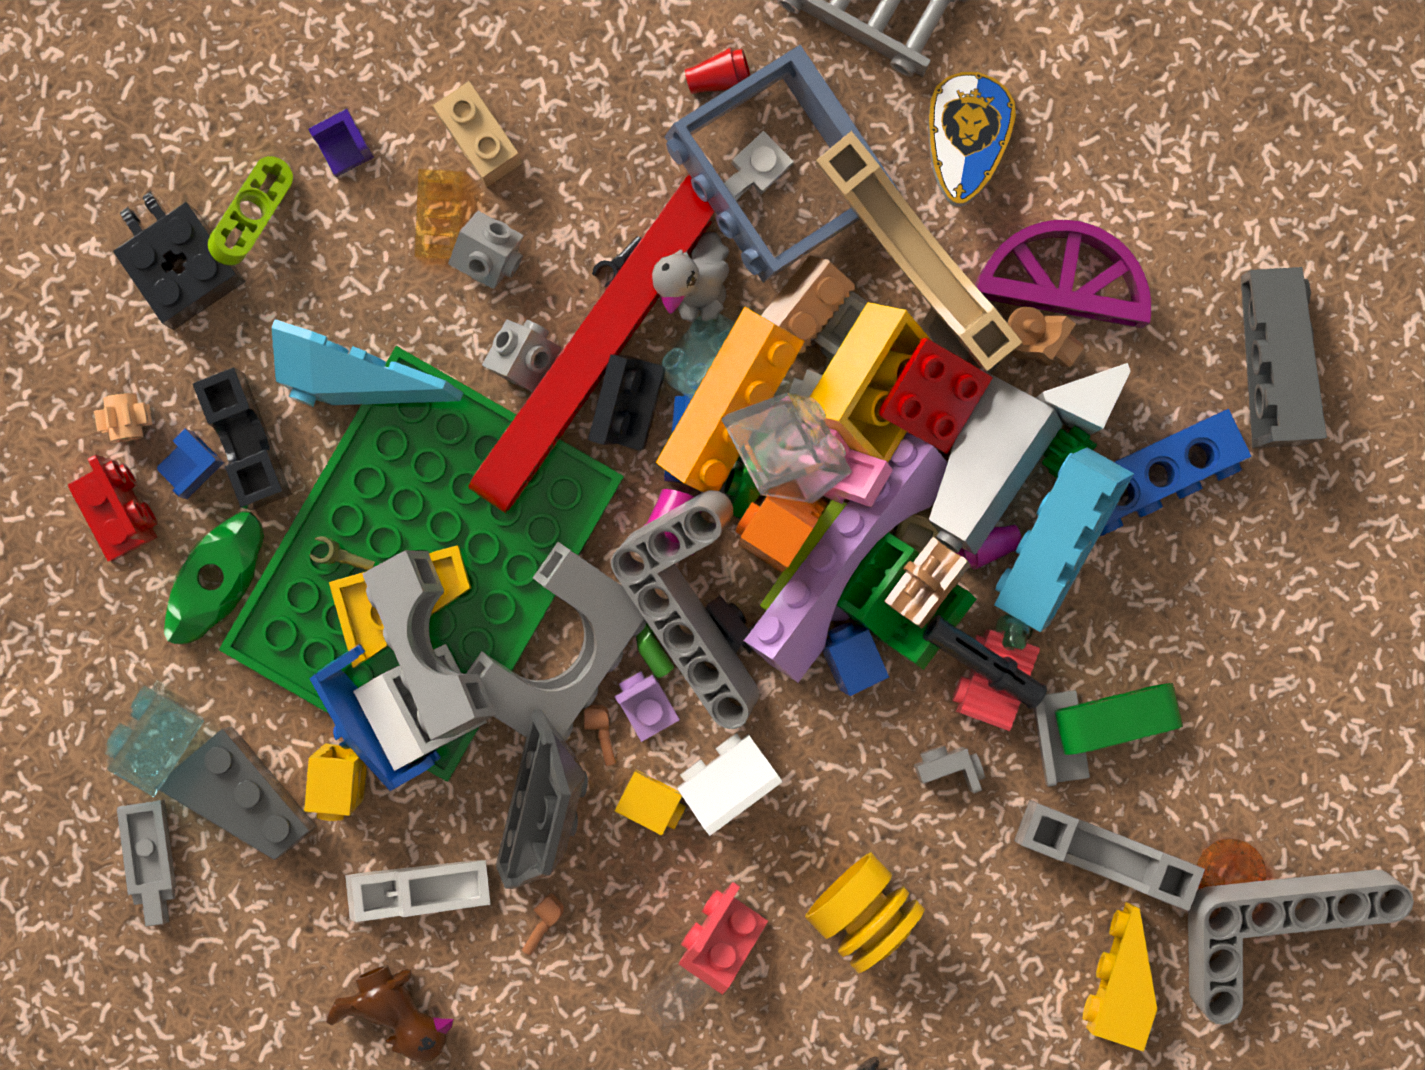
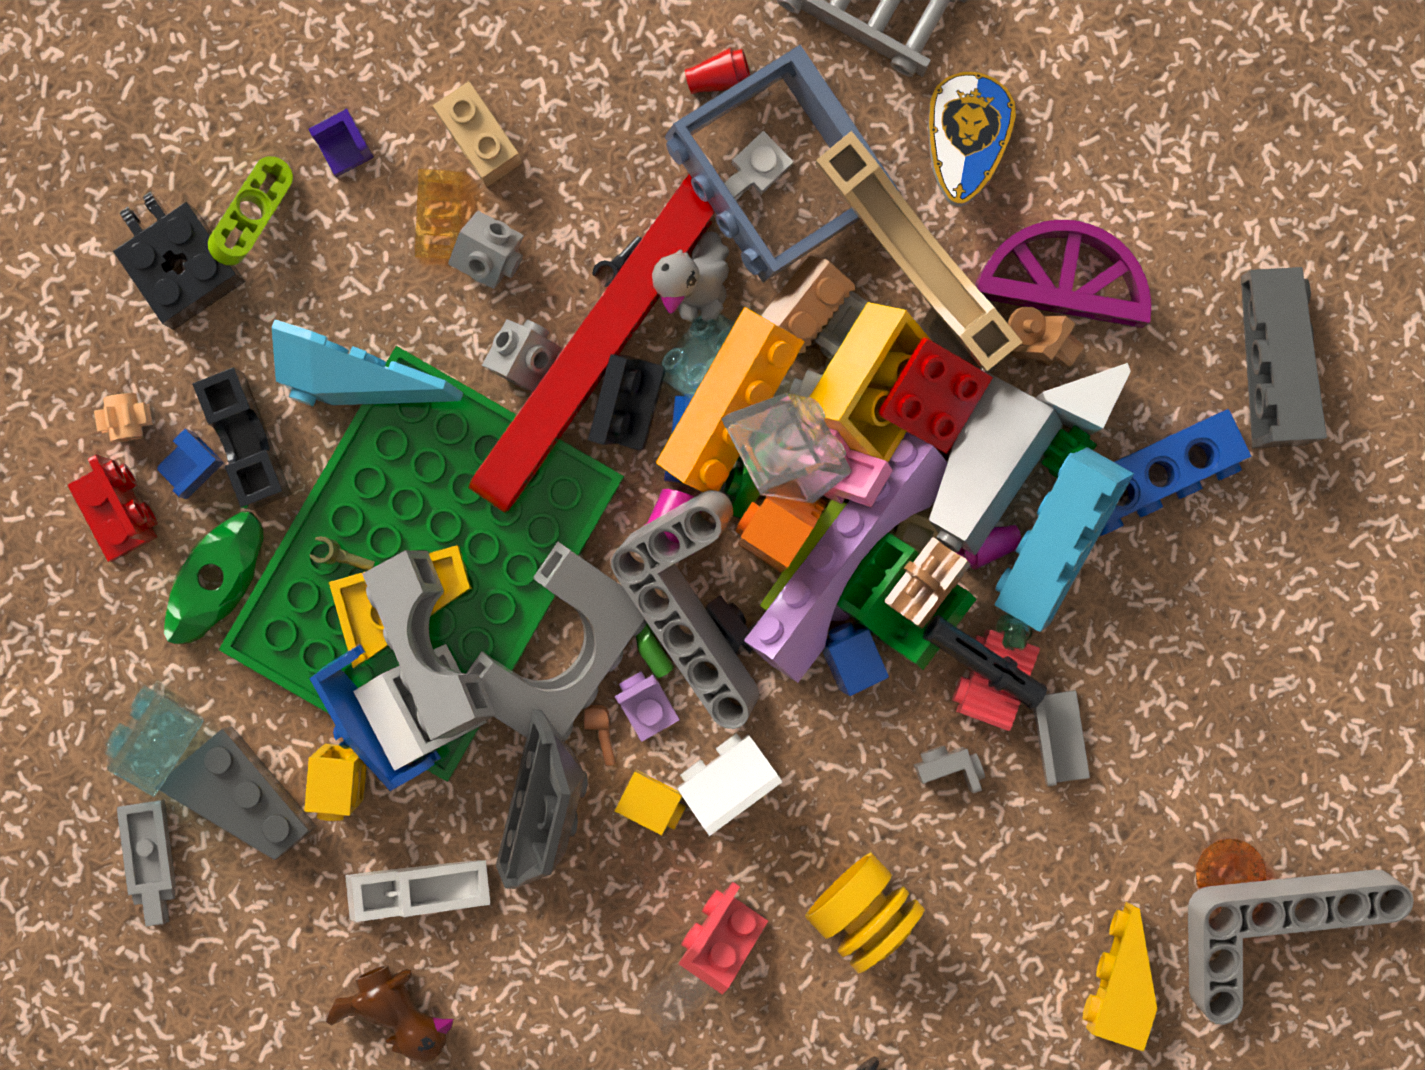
(549, 911): nougat hand -> none
(1109, 855): light grey arch -> none
(1118, 718): green beam -> none

